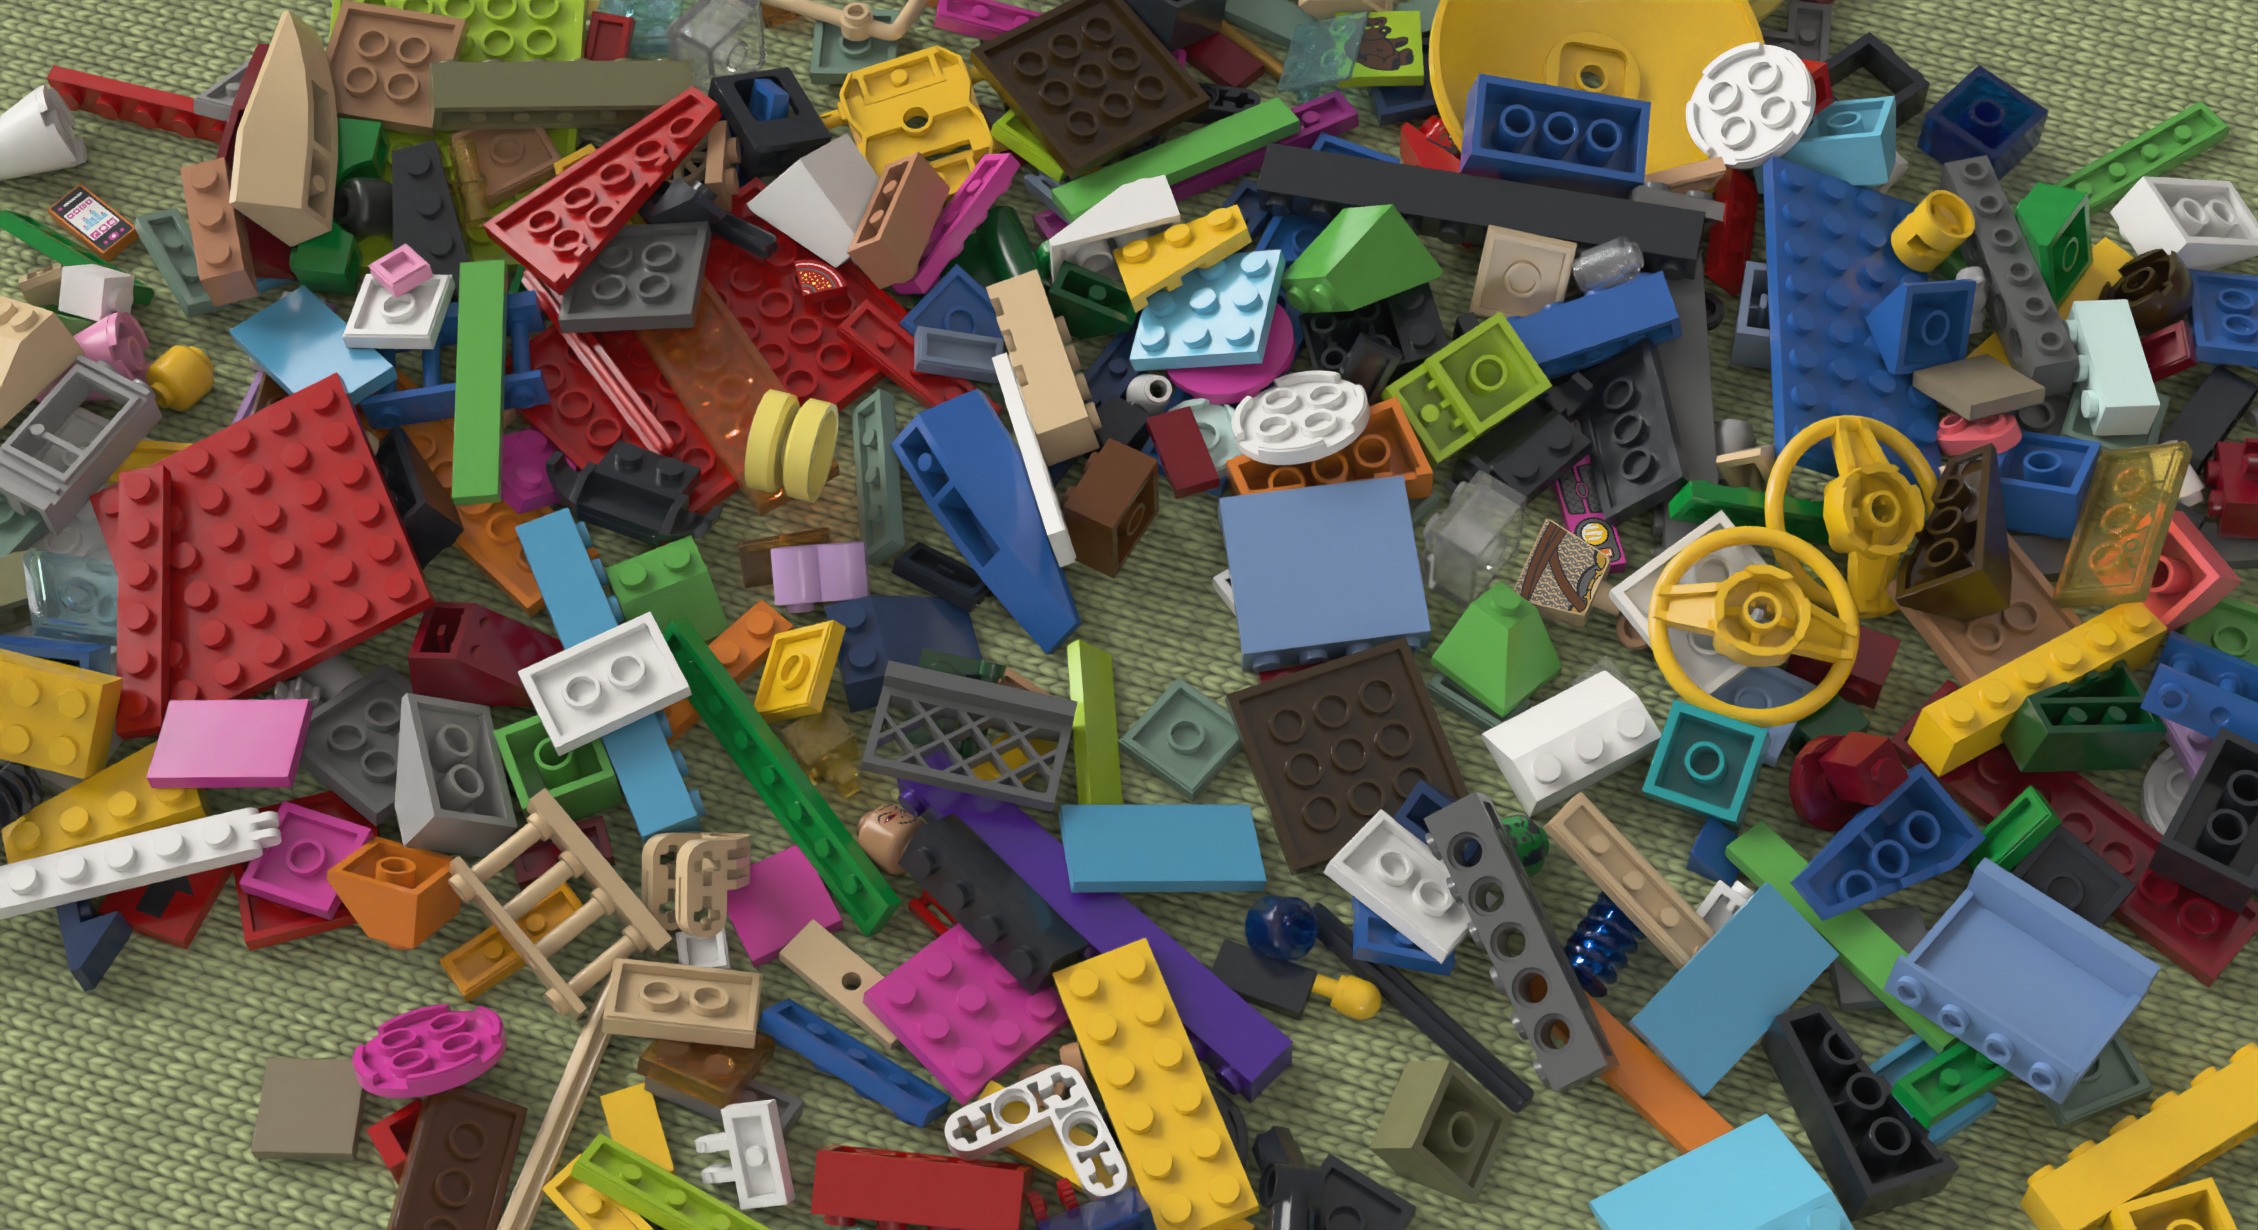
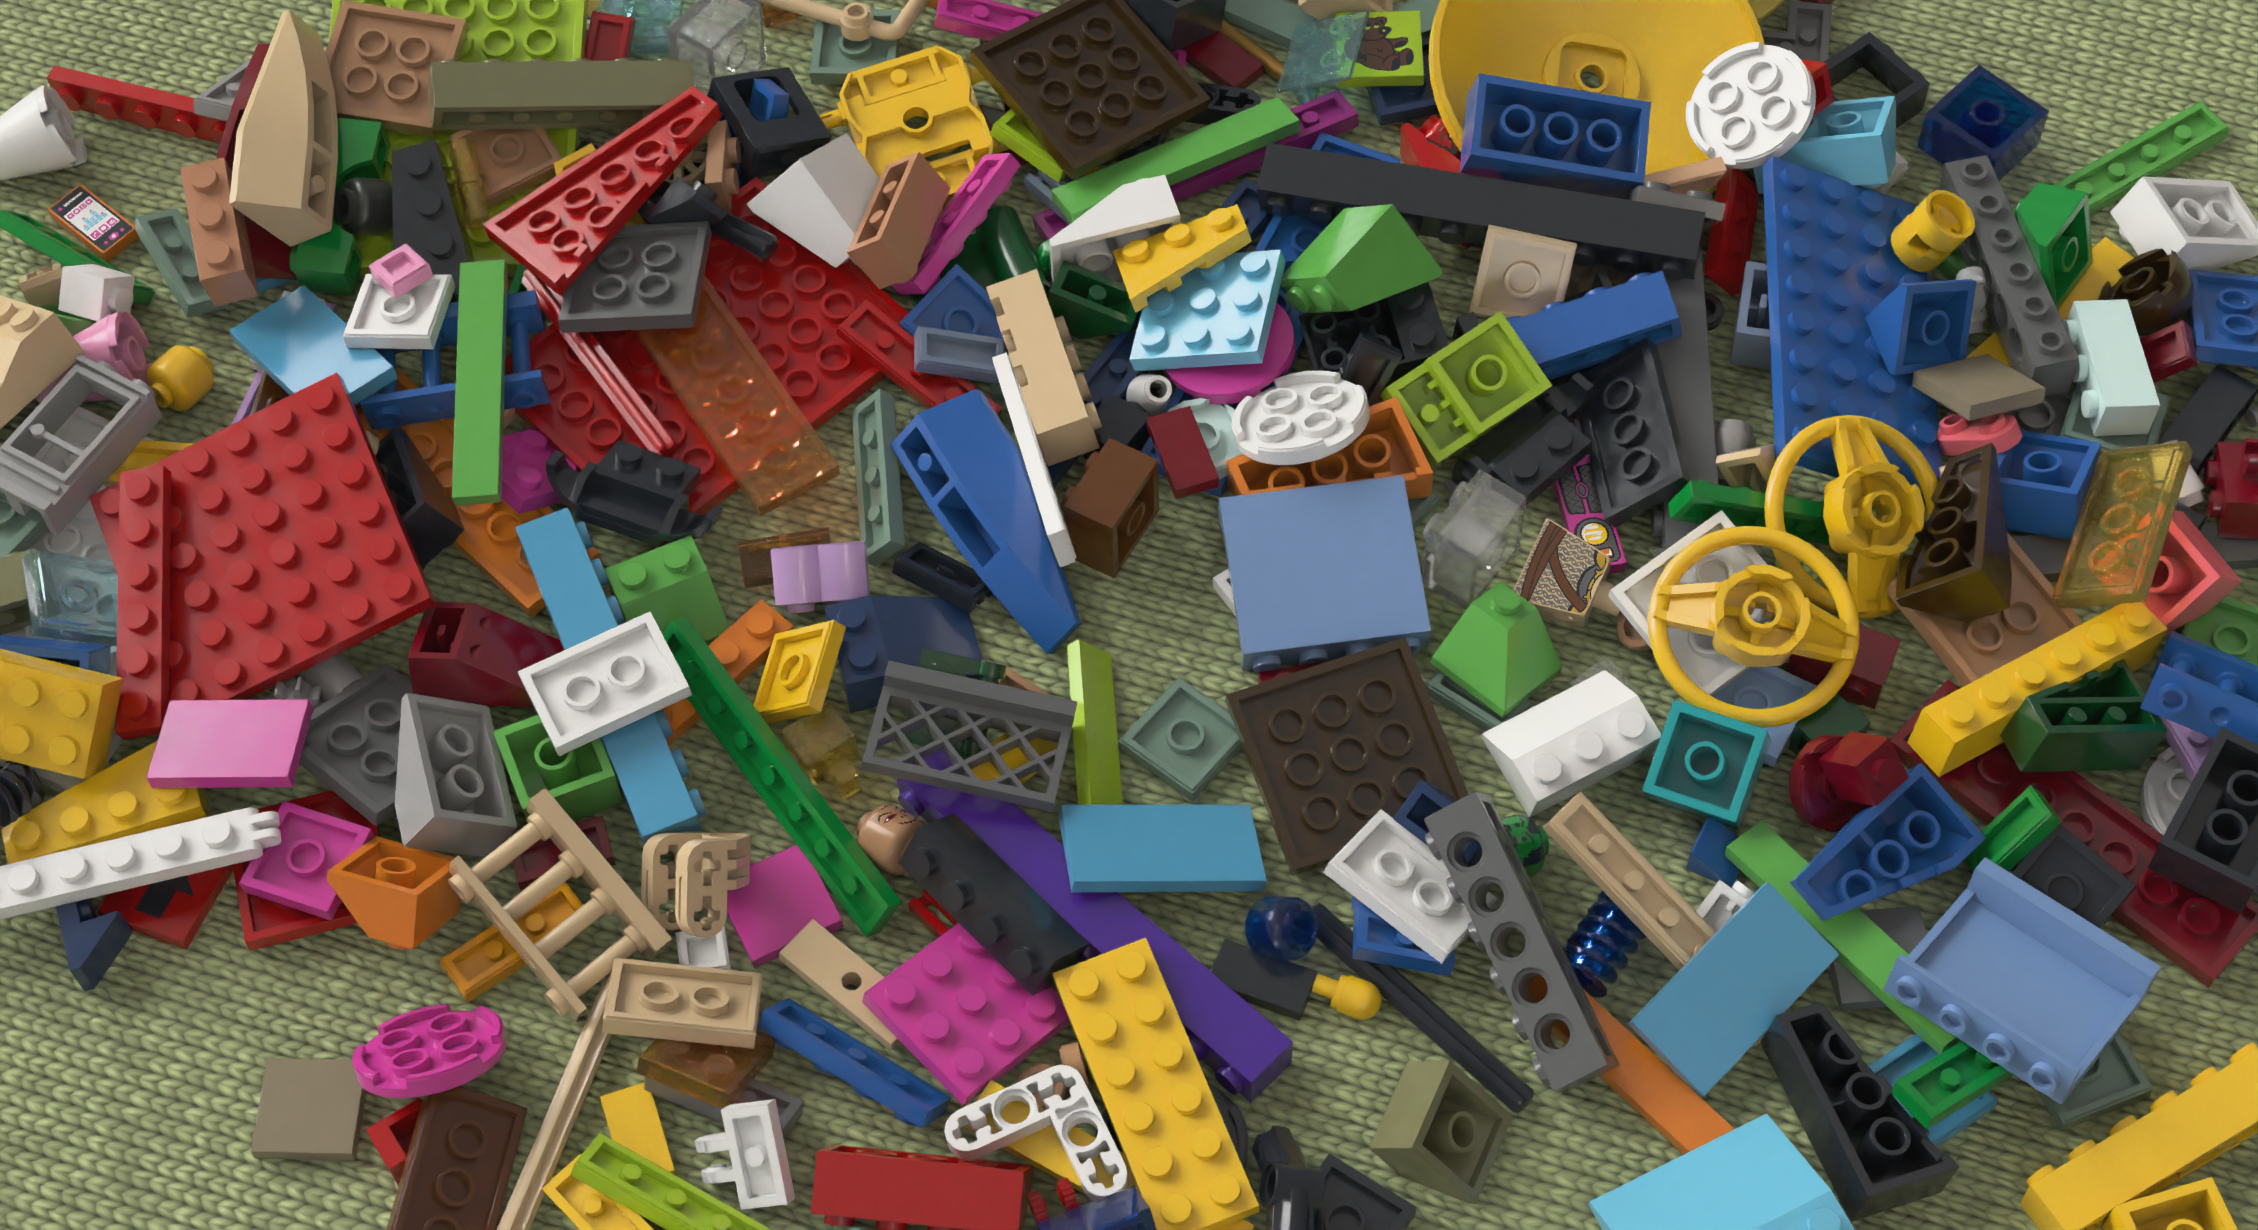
(791, 445): light yellow wheel -> none
(818, 281): red tile -> none
(1608, 264): clear brick -> none

